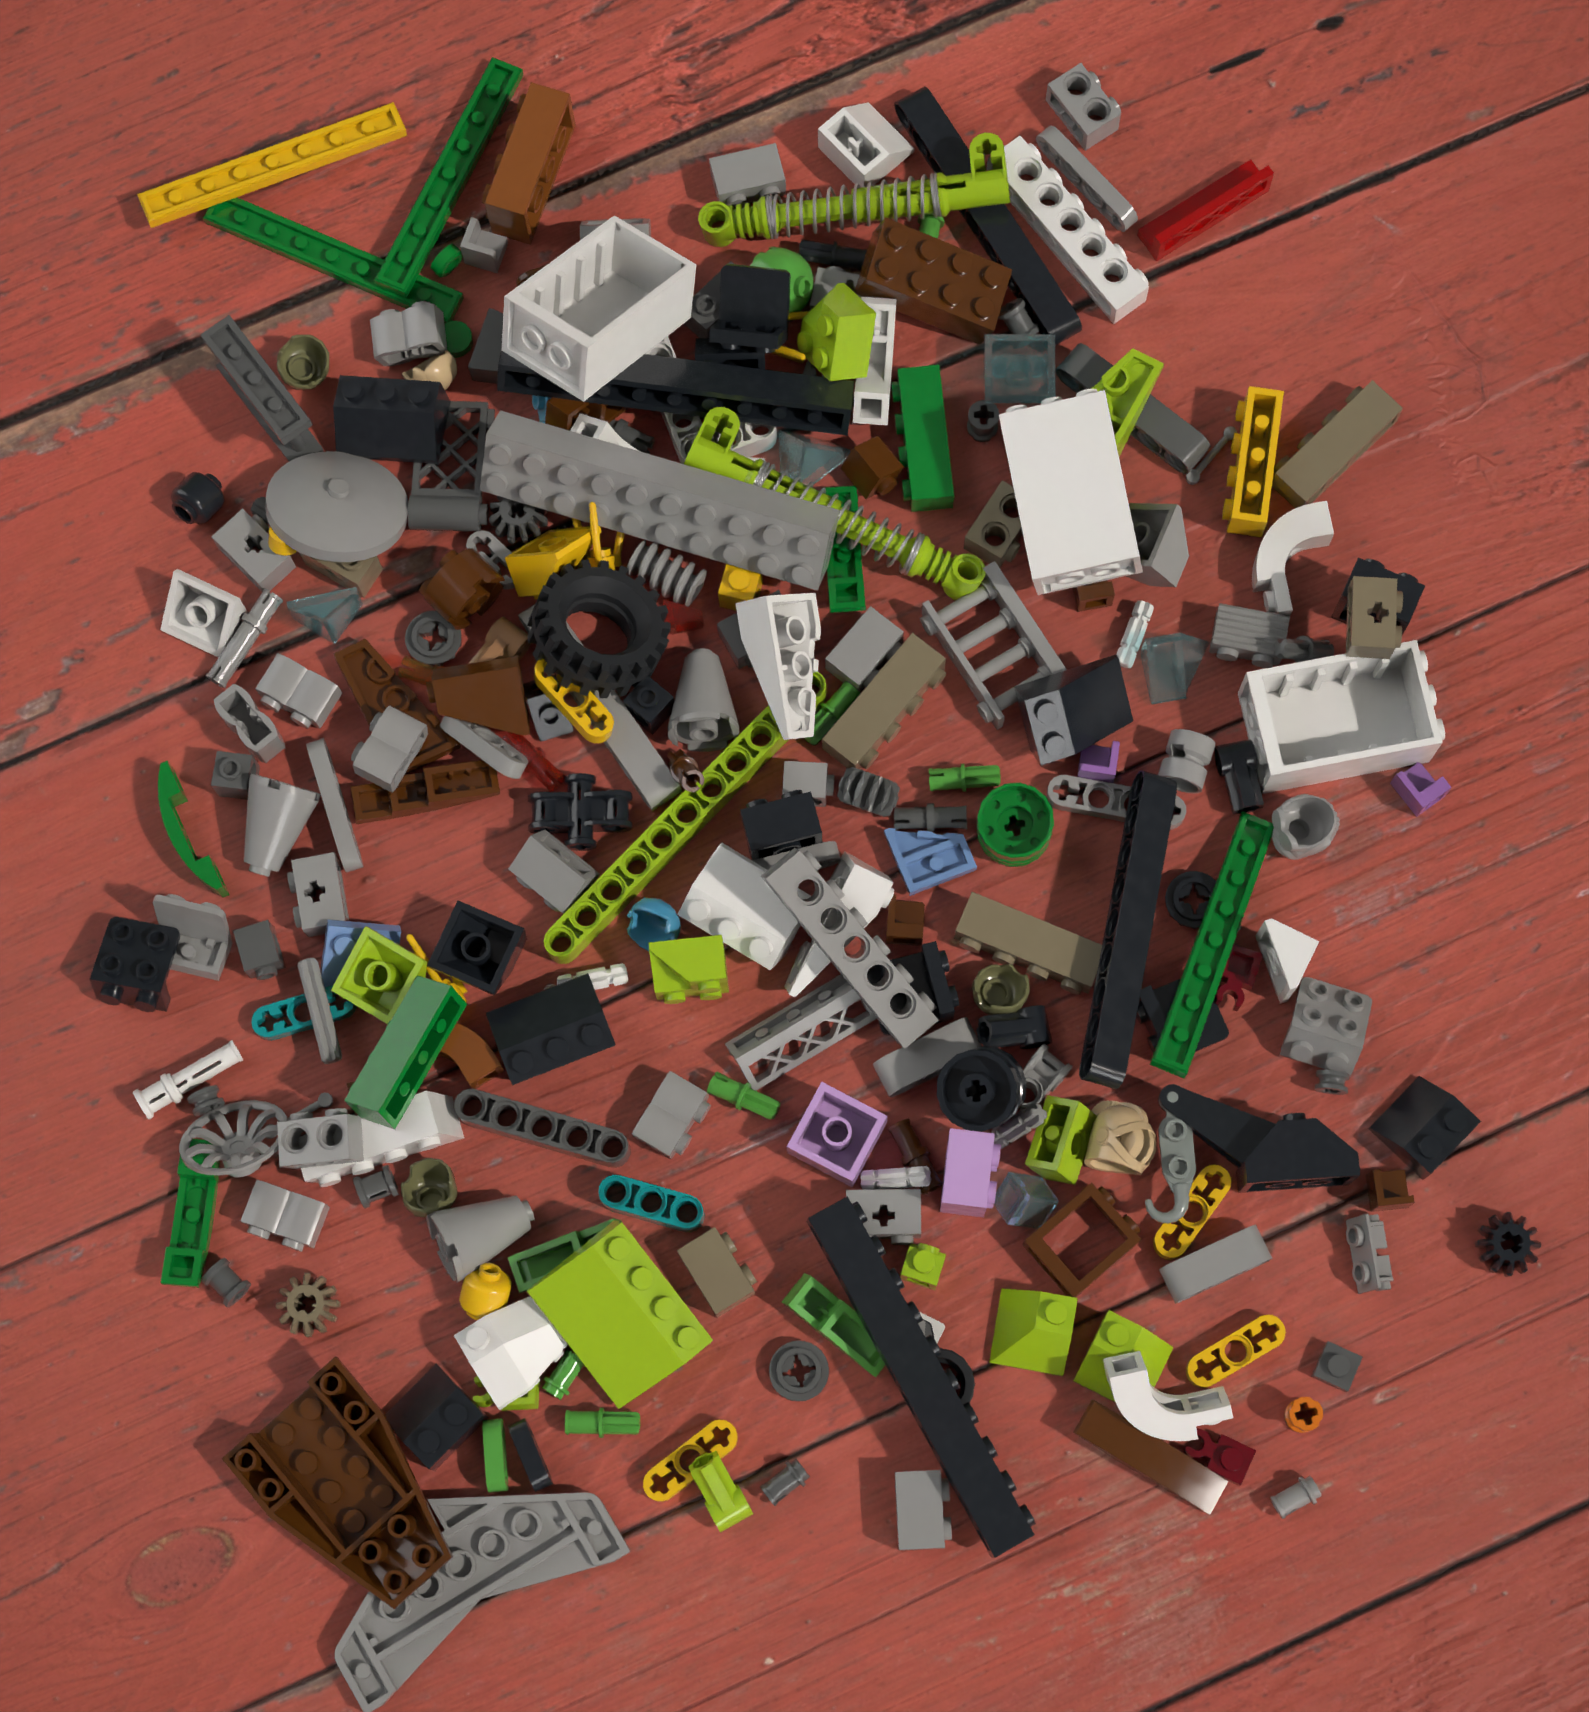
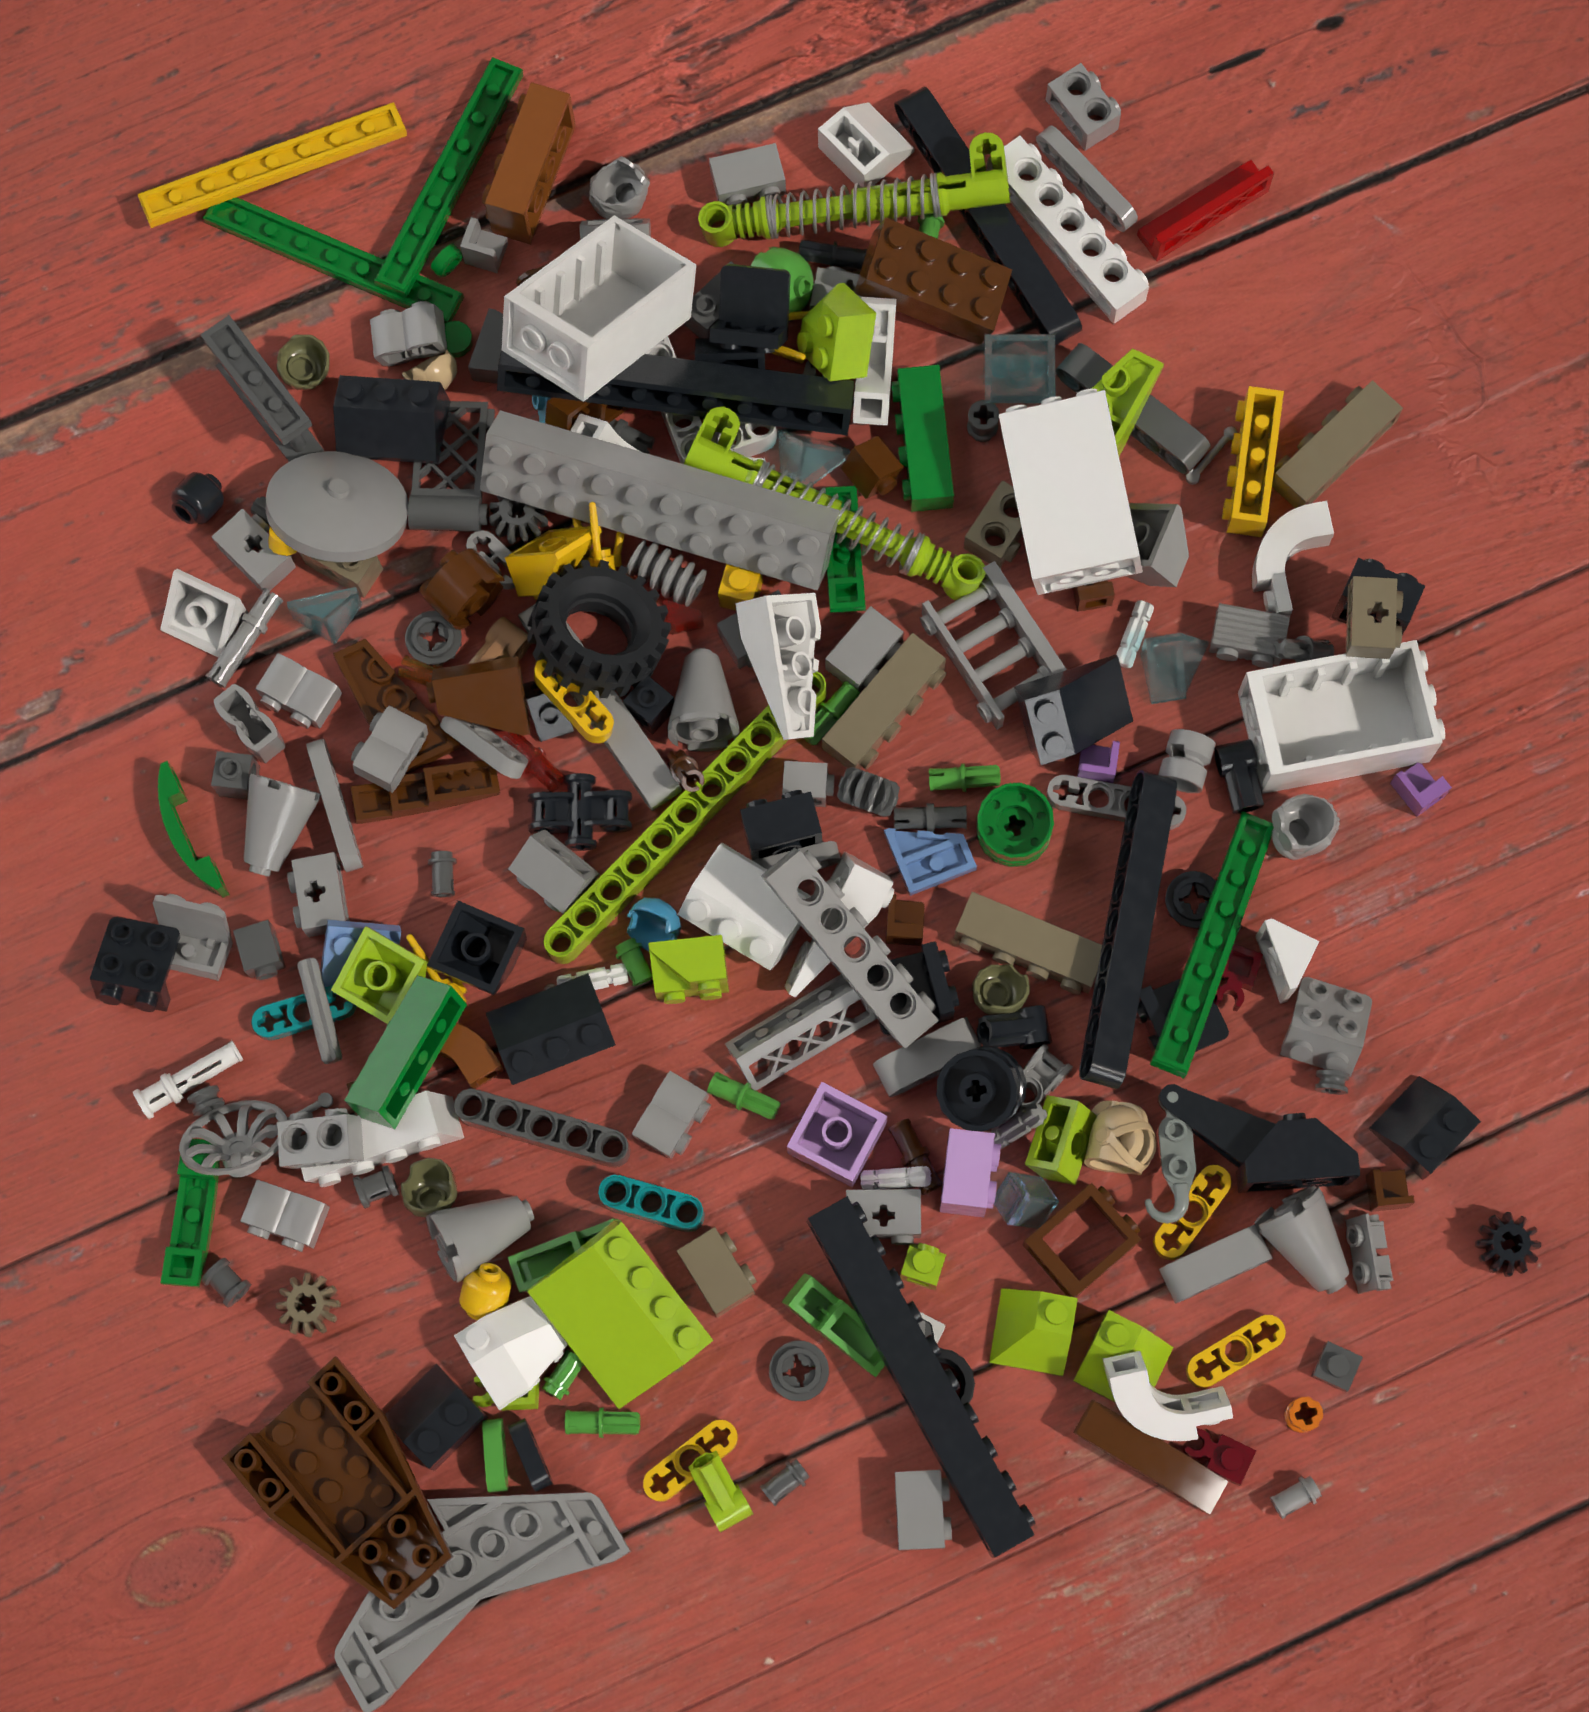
(442, 873): none -> dark grey pin
(619, 189): none -> light grey hair
(634, 961): none -> bright green pin
(1017, 318): dark grey bush -> none
(1307, 1238): none -> light grey cone

